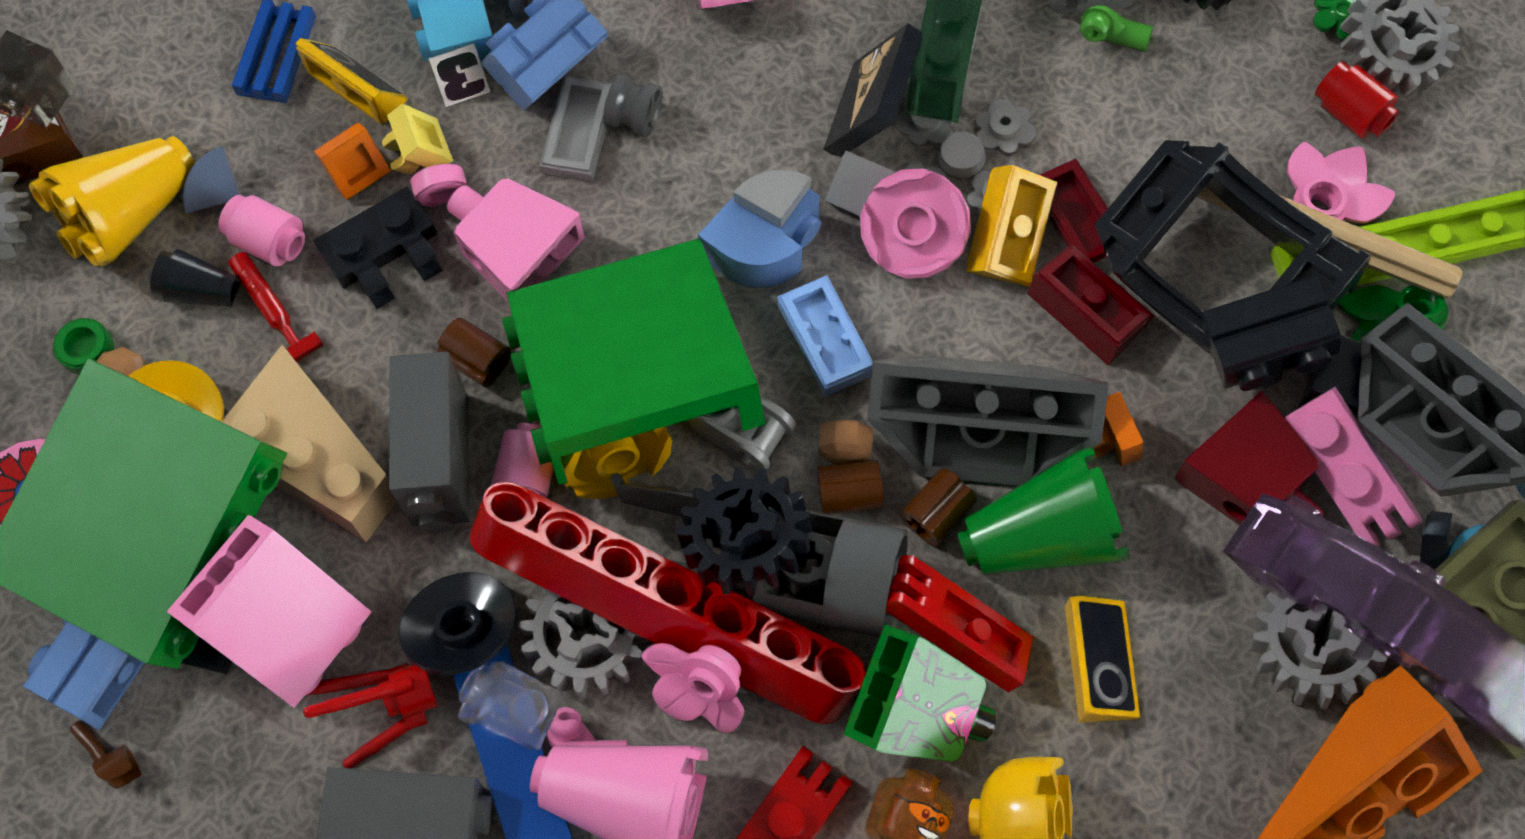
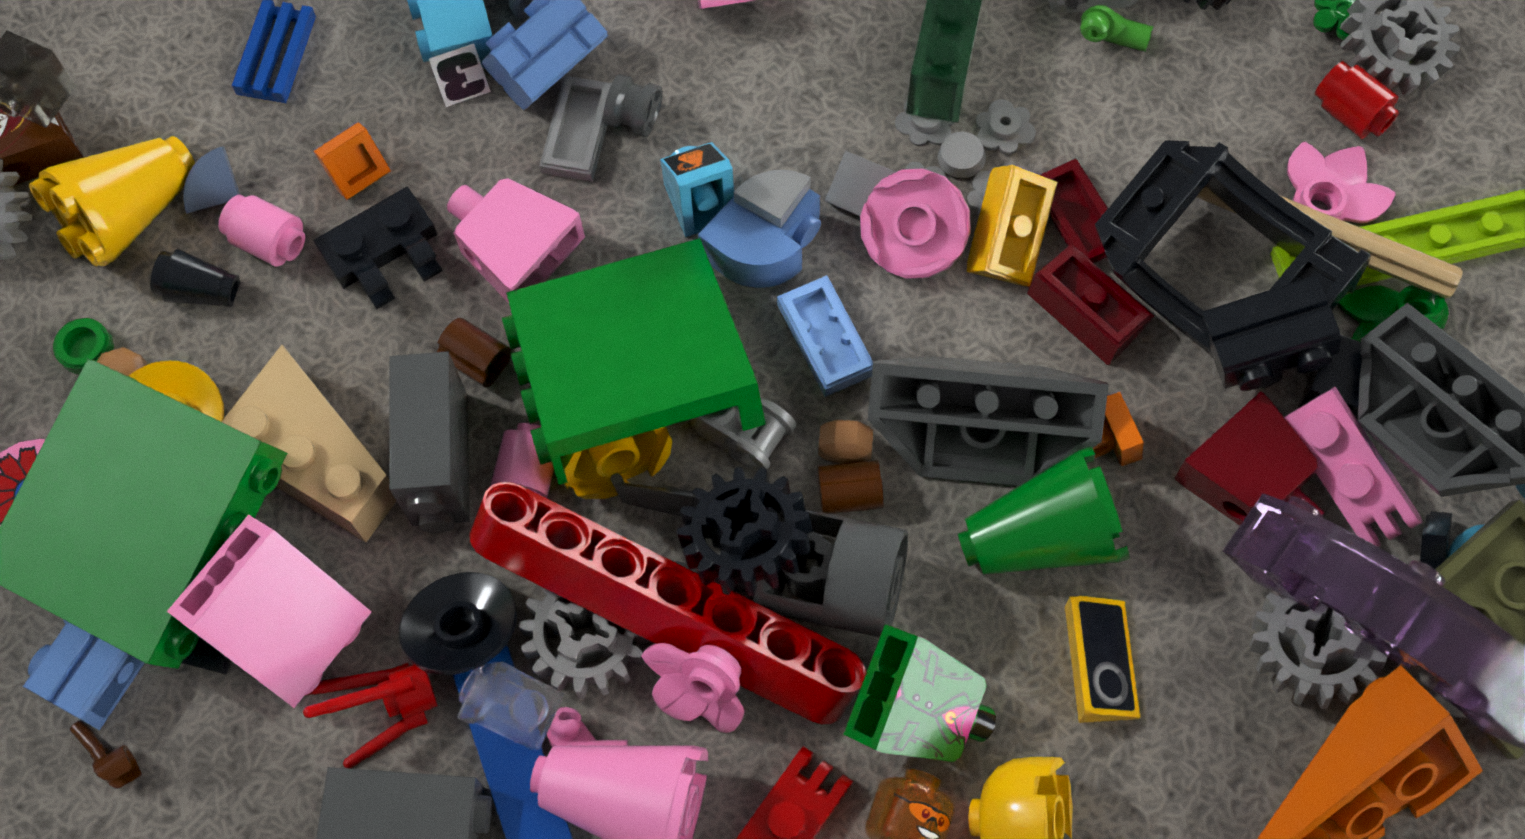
(270, 306): red piece -> none
(349, 79): yellow slope -> none
(417, 138): light yellow tile -> none
(437, 184): bright pink tile -> none
(697, 184): none -> medium azure slope
(874, 91): black tile -> none
(938, 506): reddish brown piece -> none
(959, 623): red hinge -> none

